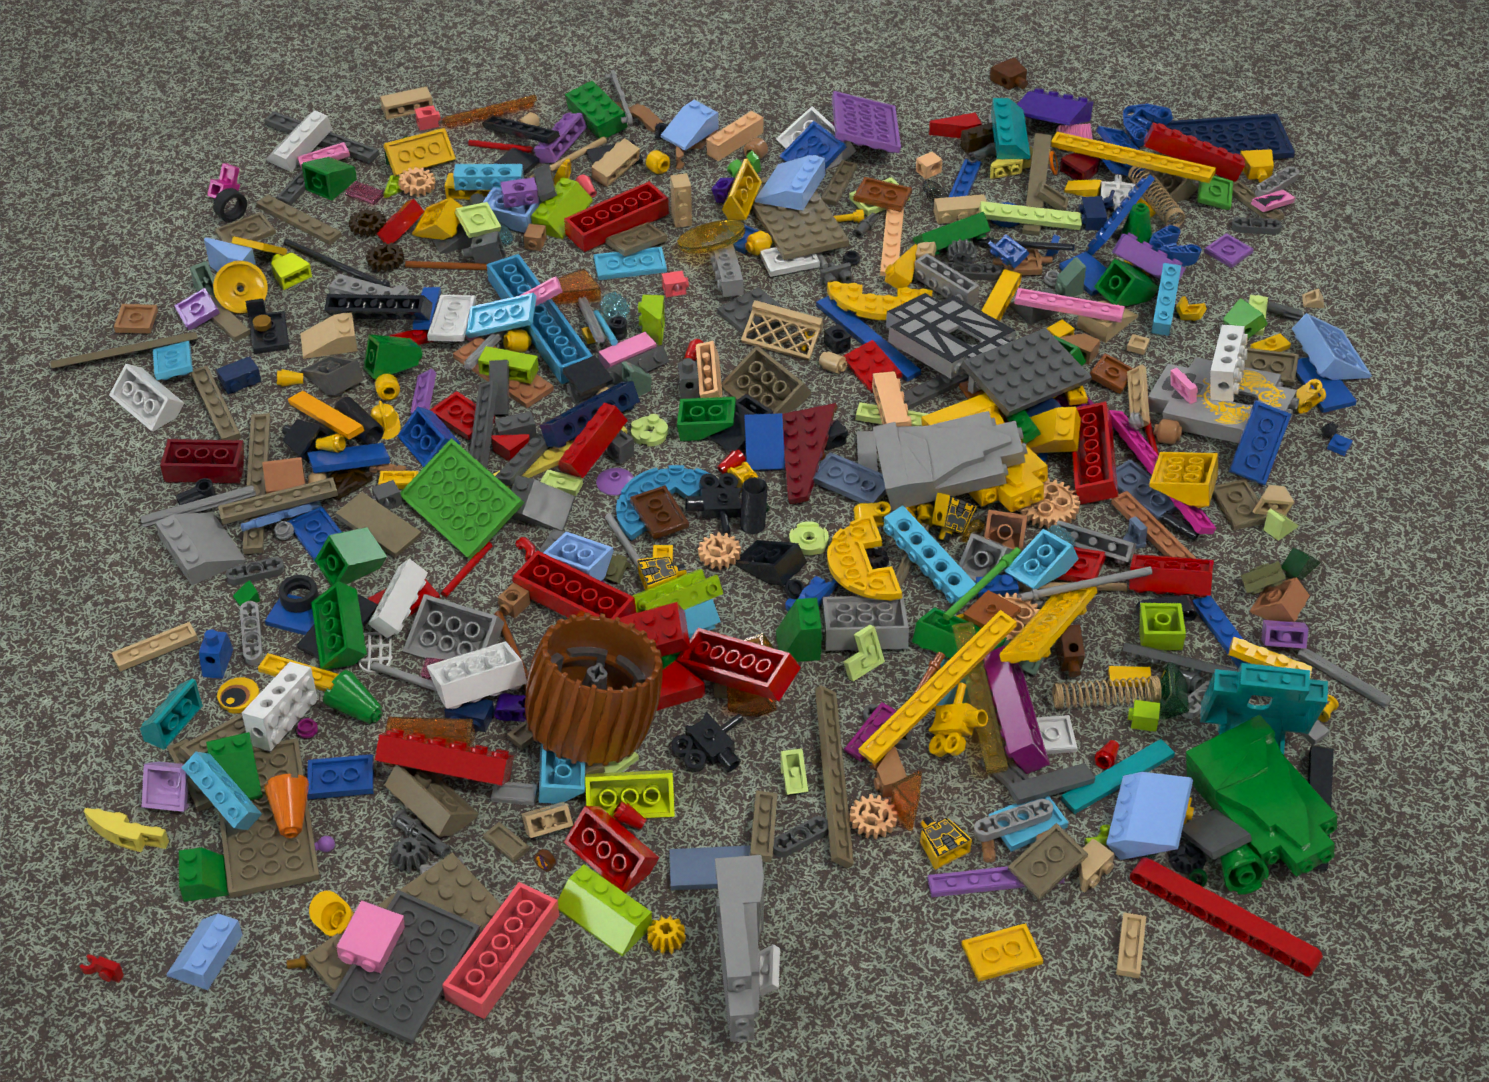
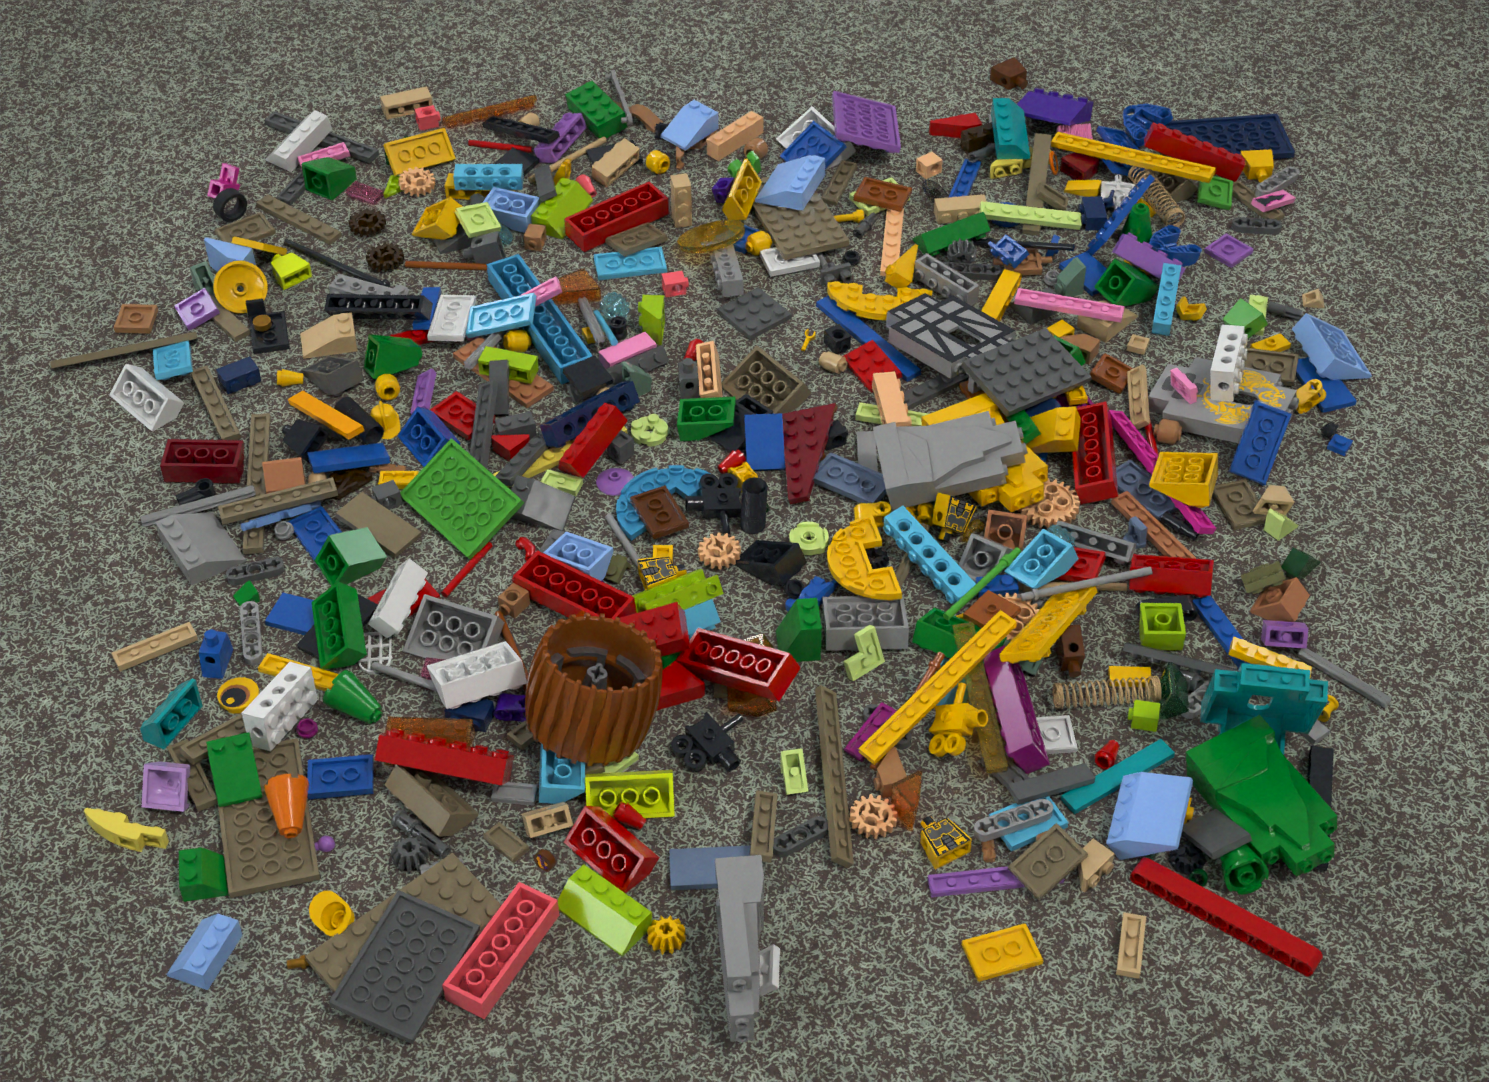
(106, 968): red plate -> none
(221, 790): medium azure brick -> none
(298, 582): black tyre -> none
(331, 443): yellow cone -> none
(370, 937): bright pink brick -> none
(400, 221): red slope -> none
(519, 192): medium lavender brick -> none
(789, 318): tan fence -> none
(926, 247): tan plate -> none
(1101, 837): lime arm -> none
(1135, 421): light grey plate -> none

